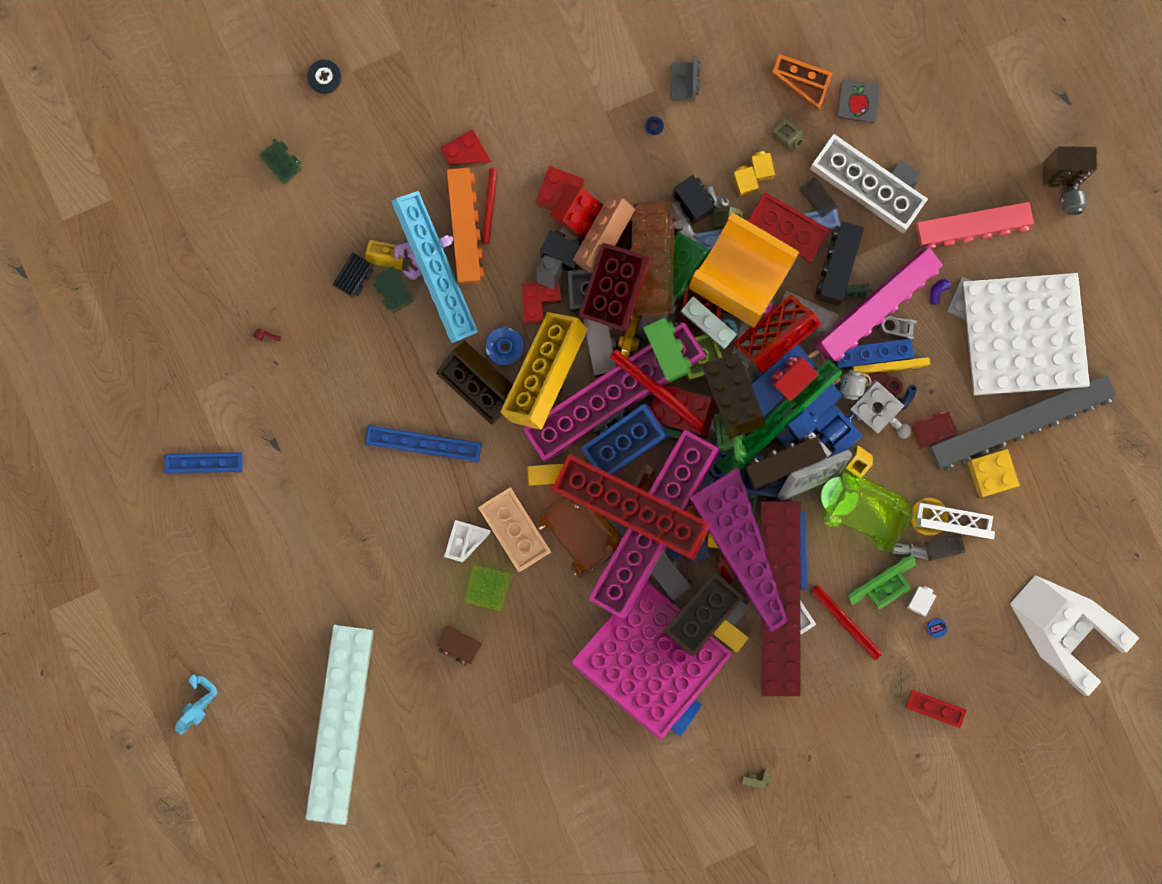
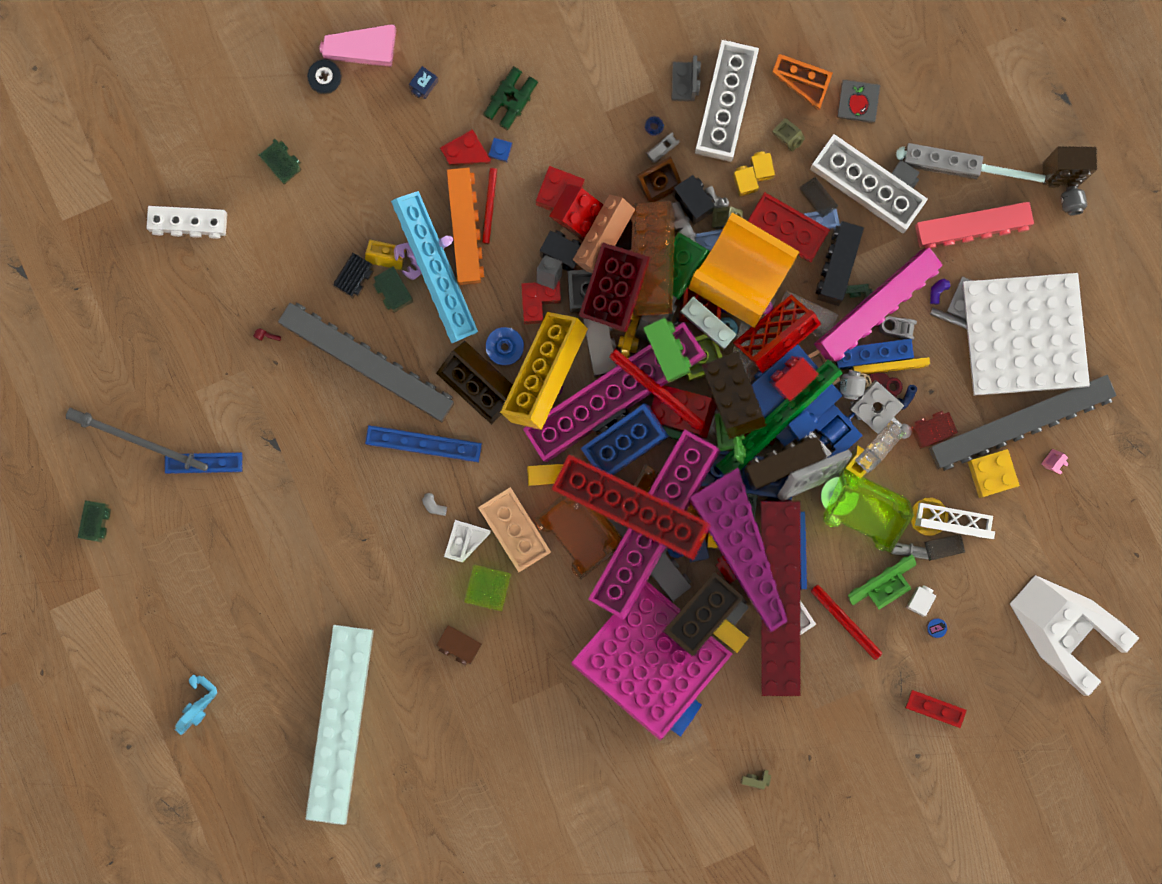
(86, 420): none -> dark grey bar
(93, 521): none -> clear green bracket
(186, 221): none -> white brick
(361, 46): none -> bright pink slope
(366, 362): none -> dark grey brick
(423, 83): none -> dark blue brick
(432, 507): none -> light grey arm
(500, 149): none -> blue plate
(505, 89): none -> dark green pin
(659, 180): none -> reddish brown slope
(660, 149): none -> light grey bar
(726, 100): none -> white brick
(880, 446): none -> clear brick
(949, 318): none -> flat silver bar
(955, 163): none -> light grey piece
(1055, 461): none -> bright pink tile

